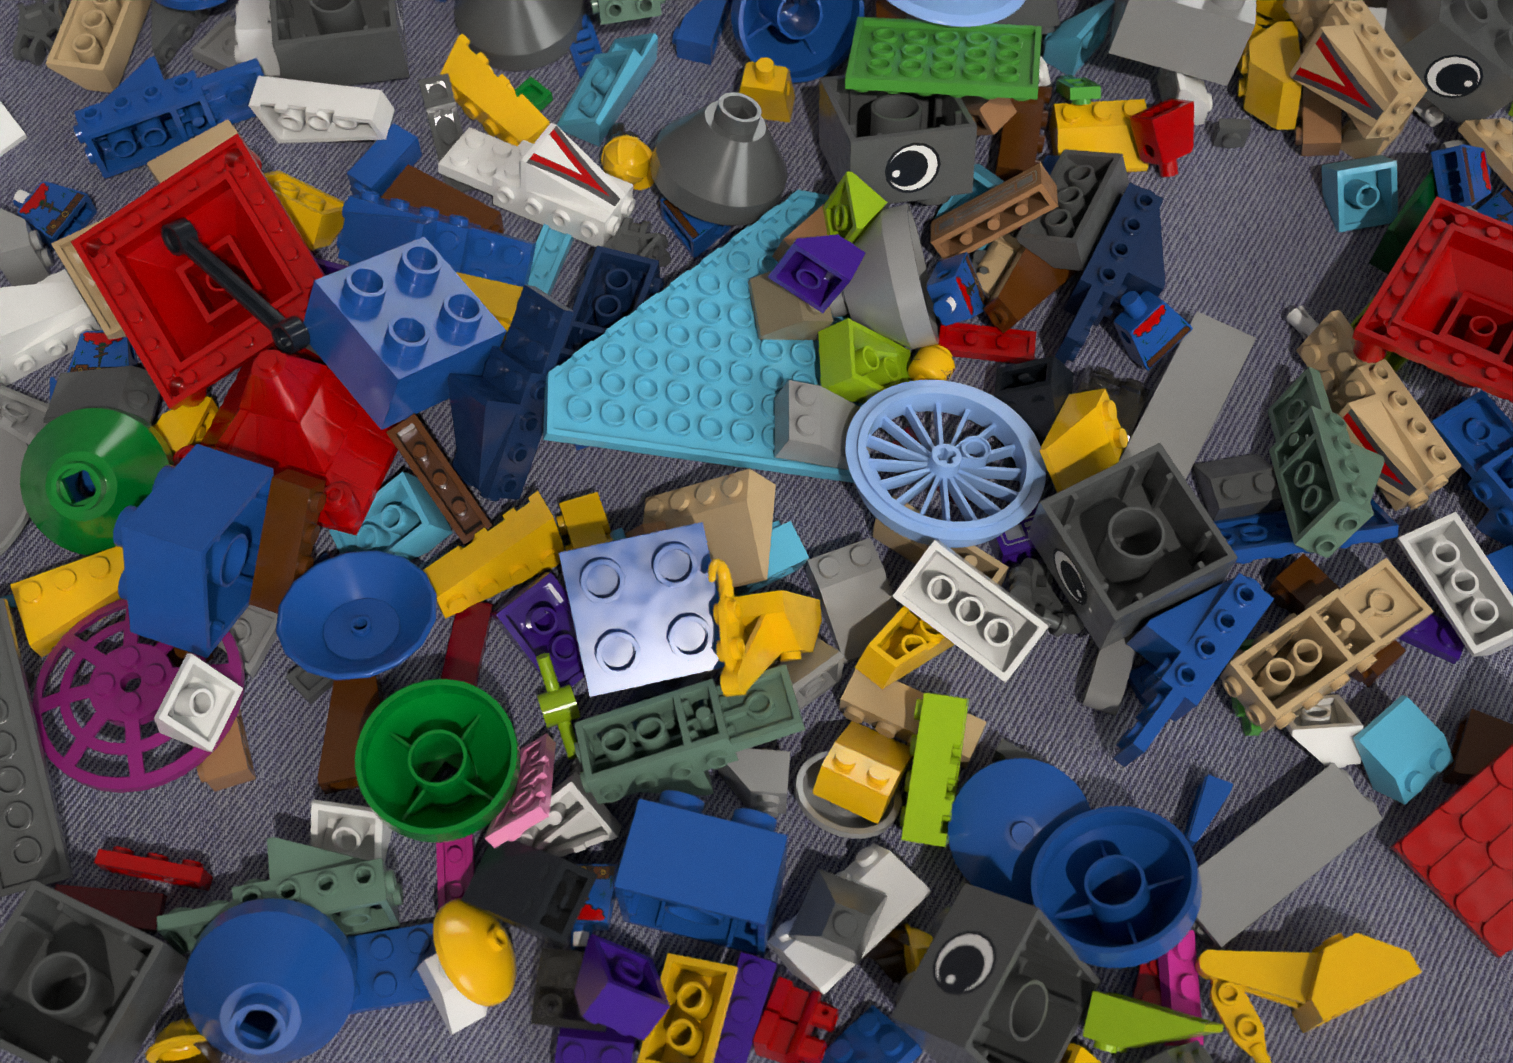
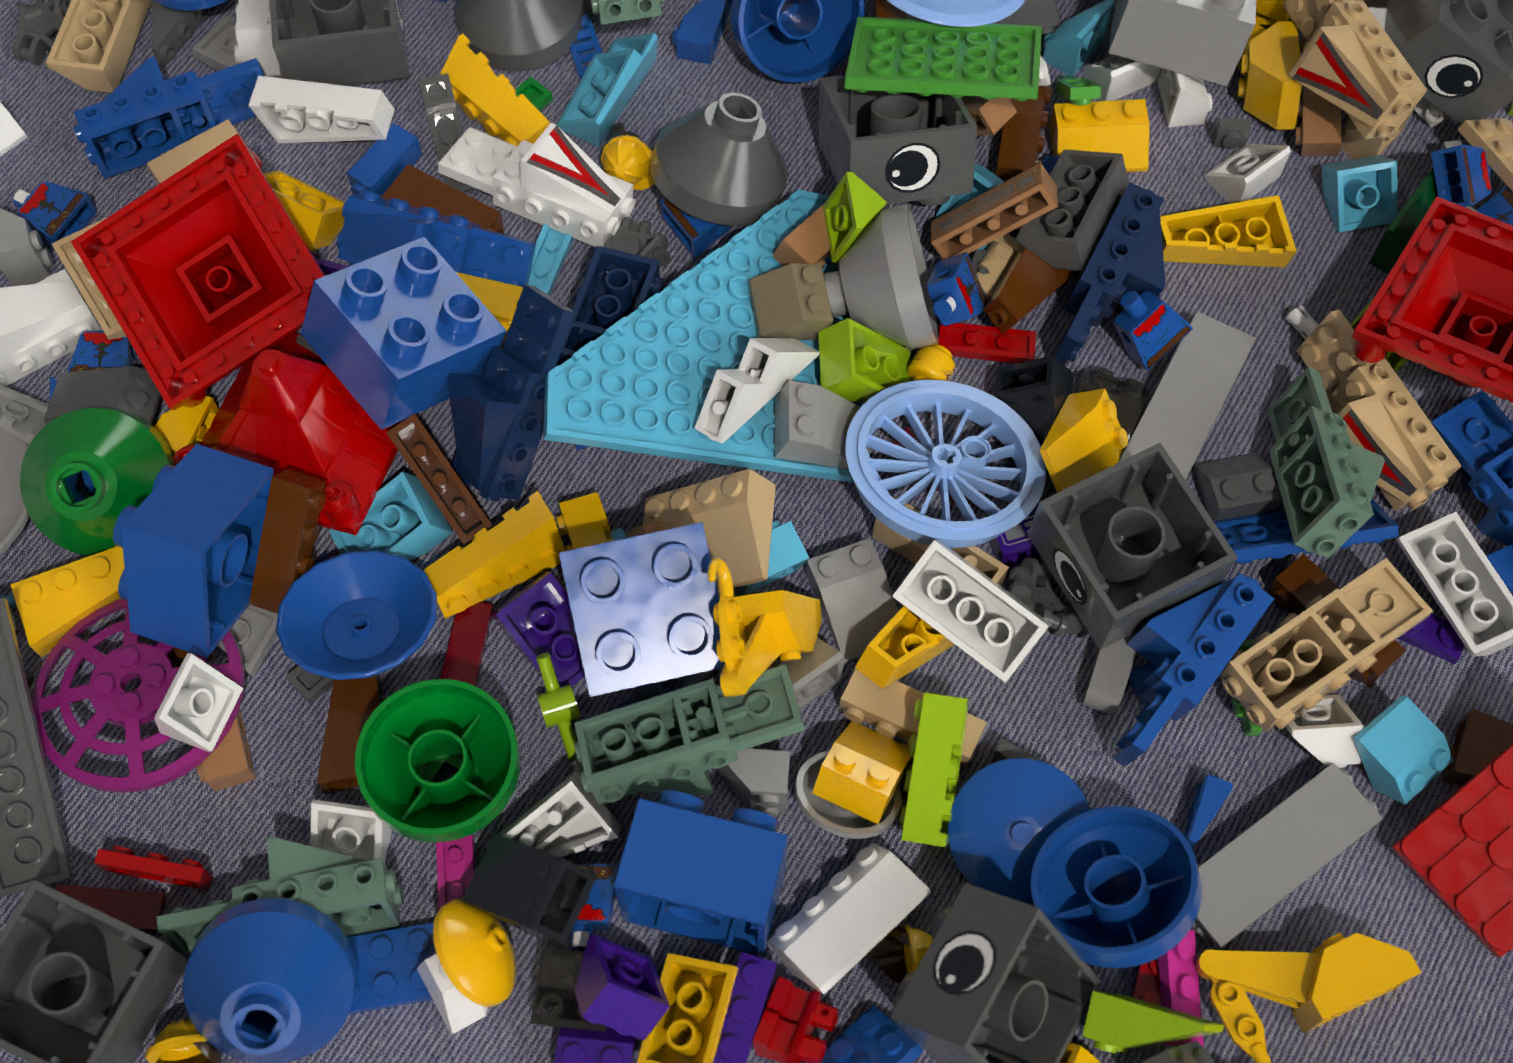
(287, 333): black piece -> none
(531, 796): bright pink wing -> none
(744, 391): none -> white slope
(770, 88): yellow torso -> none
(817, 268): dark purple slope -> none
(838, 916): dark grey slope -> none
(1120, 76): none -> white slope
(1165, 134): red torso -> none
(1230, 234): none -> yellow wedge
(1248, 171): none -> white slope

